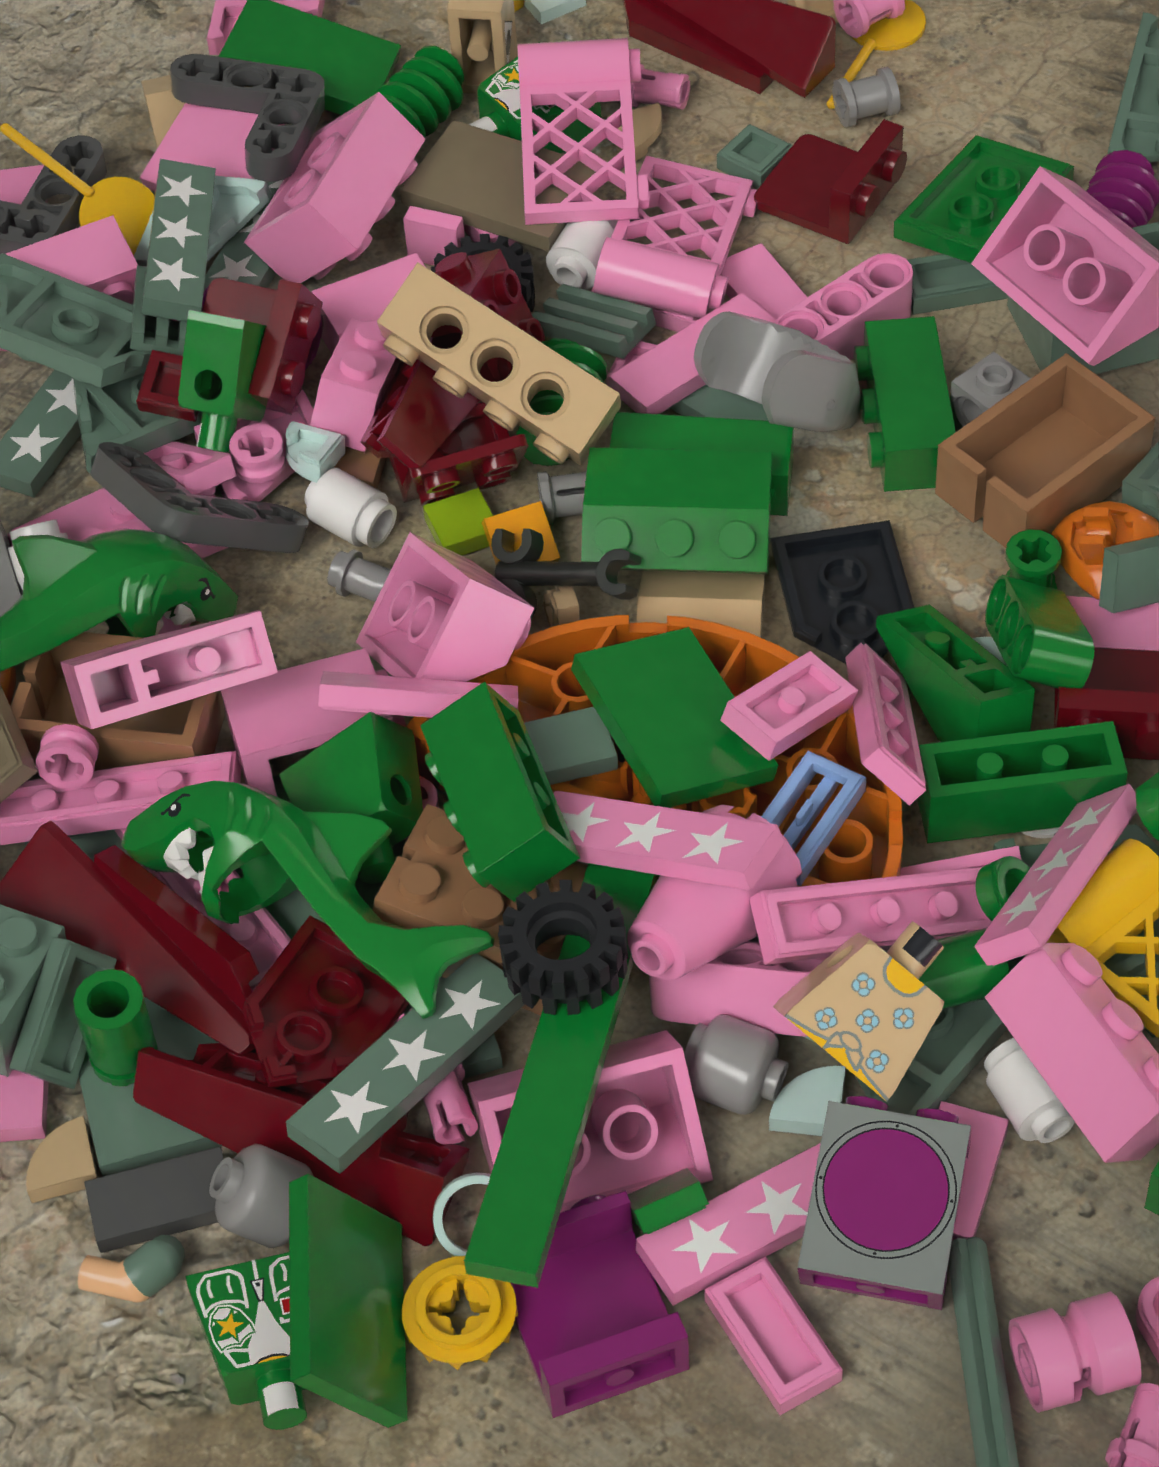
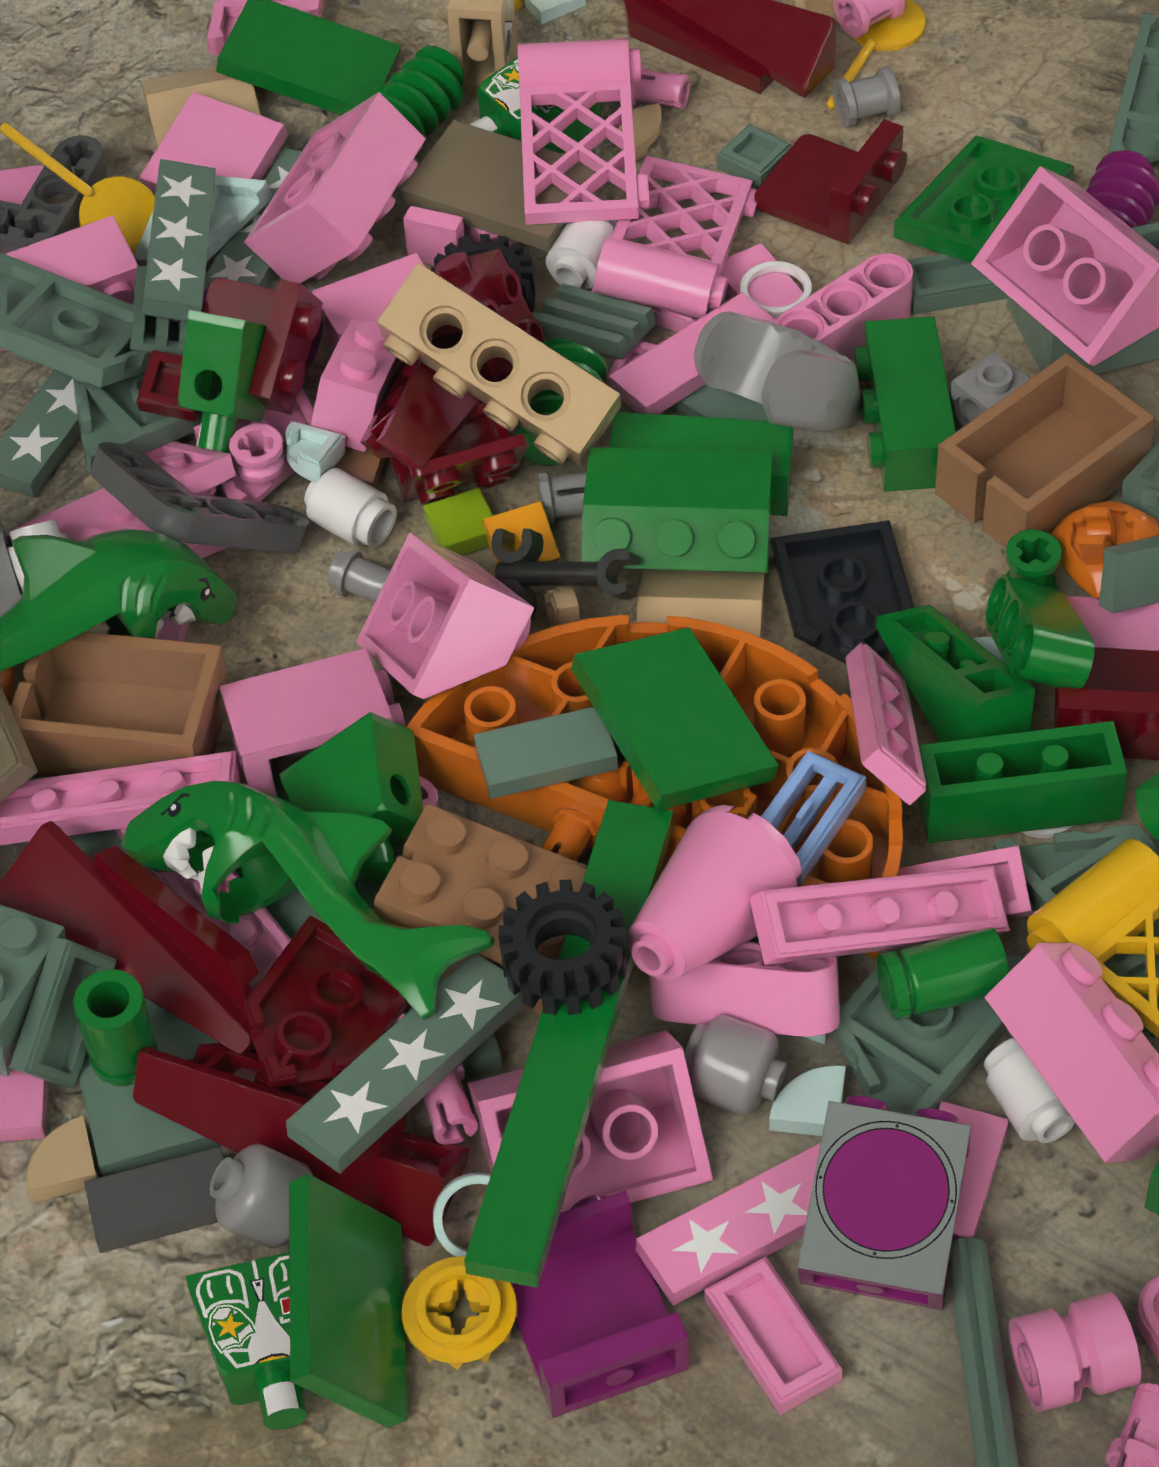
(81, 751): bright pink bush -> none
(136, 1276): arm -> none
(168, 669): bright pink slope -> none
(278, 97): dark grey beam -> none
(397, 694): bright pink tile -> none
(497, 793): green brick -> none
(667, 1201): green tile -> none
(670, 840): bright pink tile -> none
(781, 267): none -> white piece
(789, 705): bright pink plate -> none
(869, 1006): tan torso -> none
(997, 883): green tile -> none
(1057, 876): bright pink tile -> none

